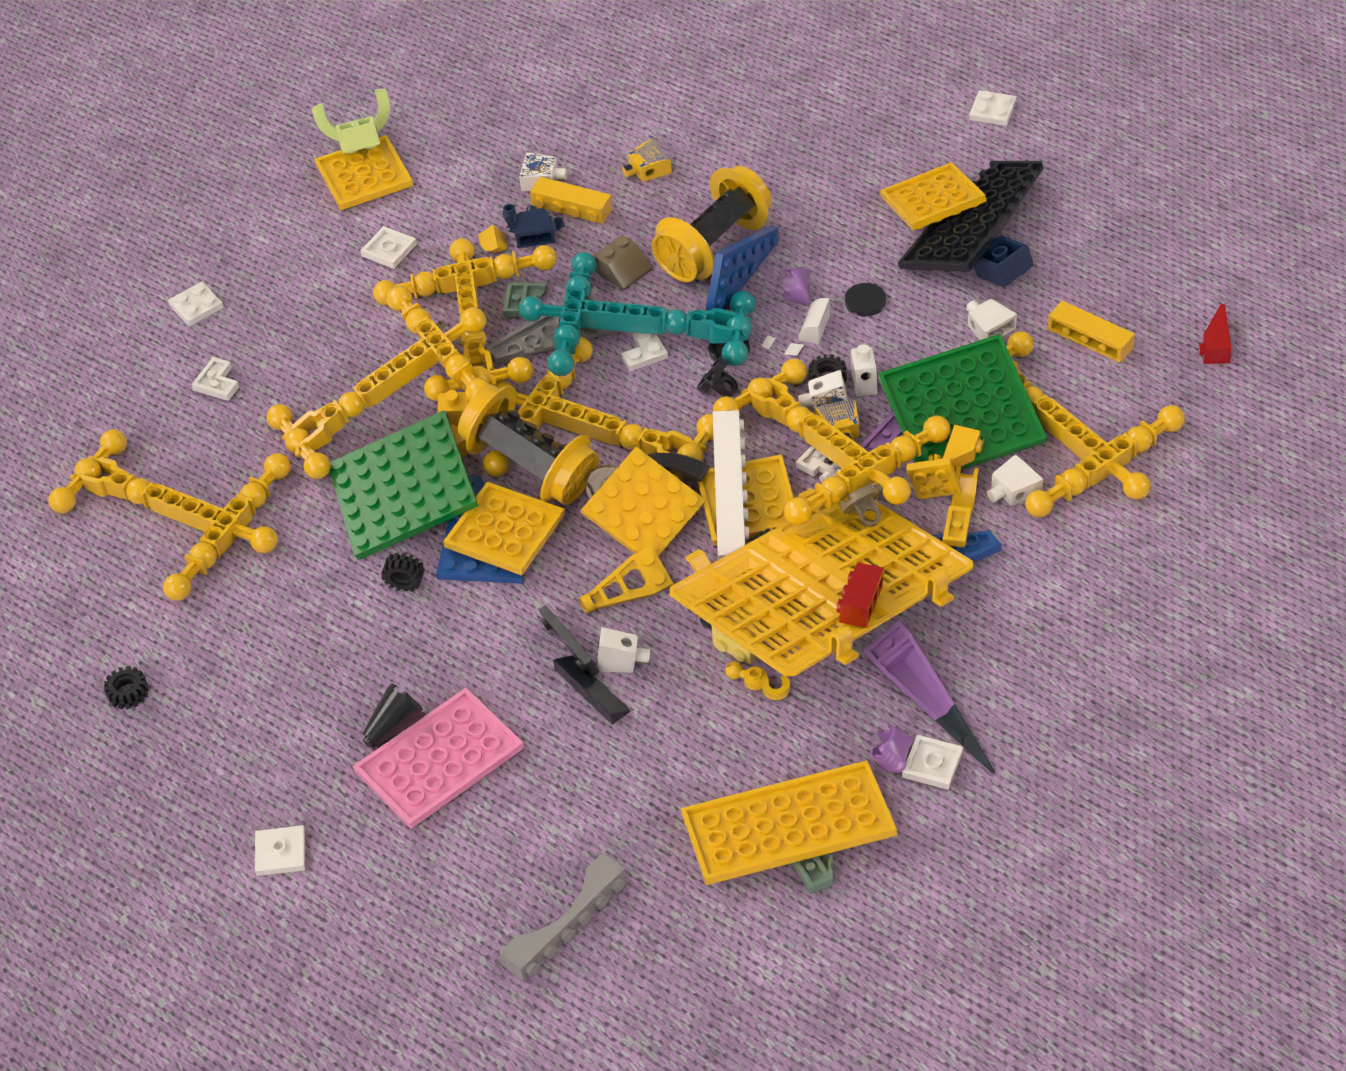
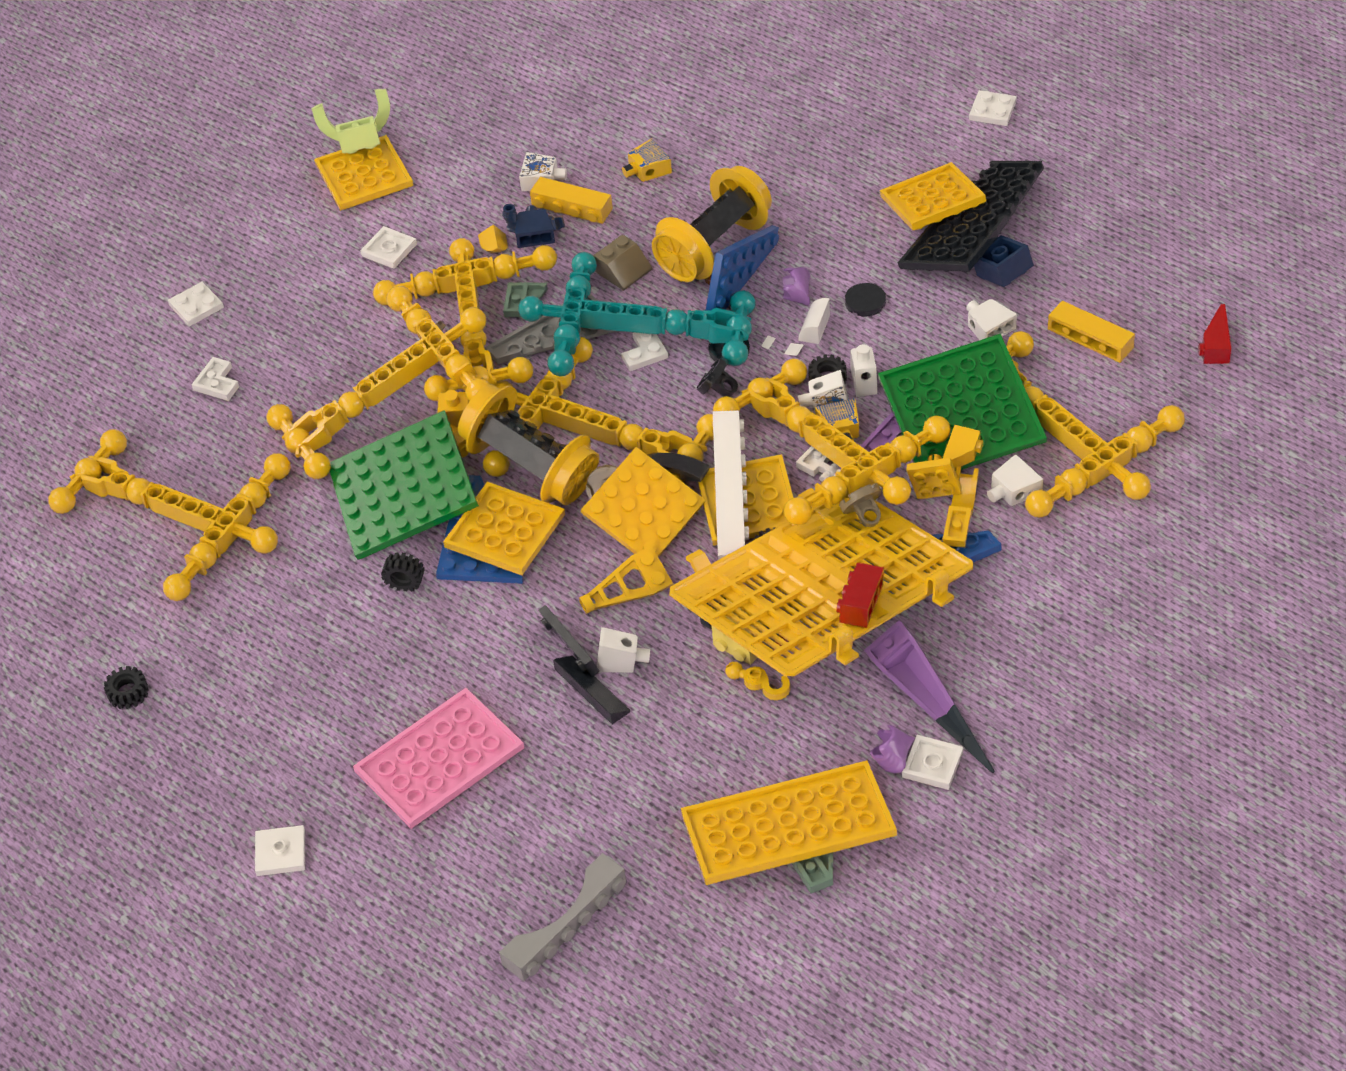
(391, 717): black cone -> none

